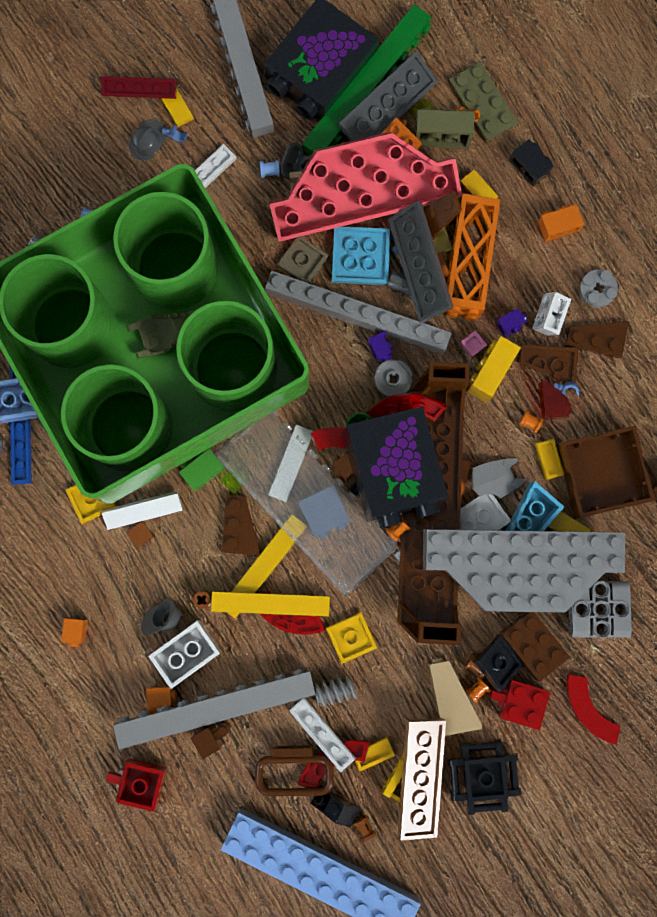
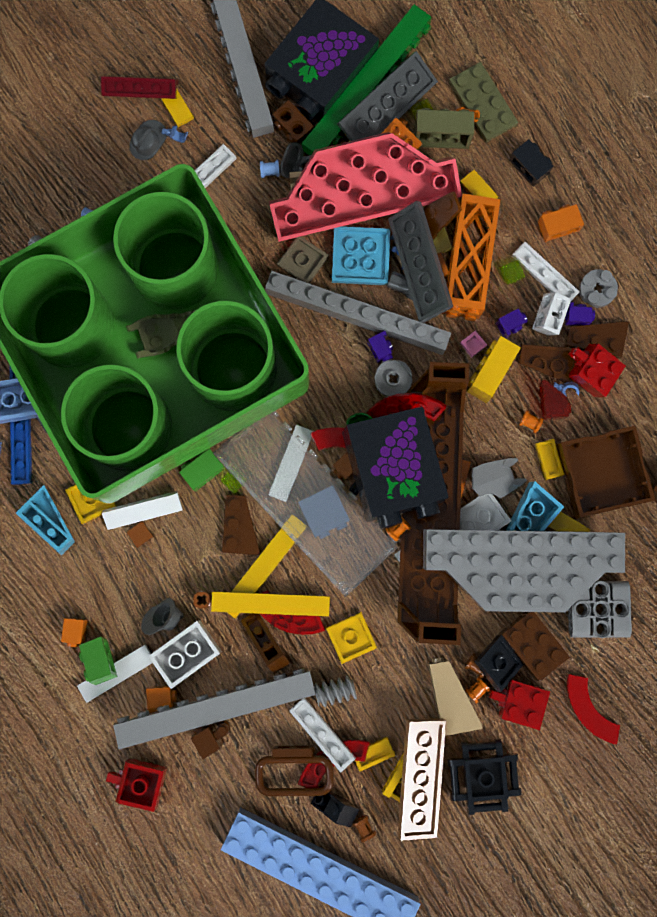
(45, 519): none -> medium azure wedge
(97, 661): none -> bright green brick
(124, 667): none -> white tile
(265, 642): none -> reddish brown slope
(296, 122): none -> reddish brown brick
(512, 272): none -> clear neon green tile
(543, 271): none -> white tile
(579, 315): none -> dark purple brick
(595, 369): none -> red hinge

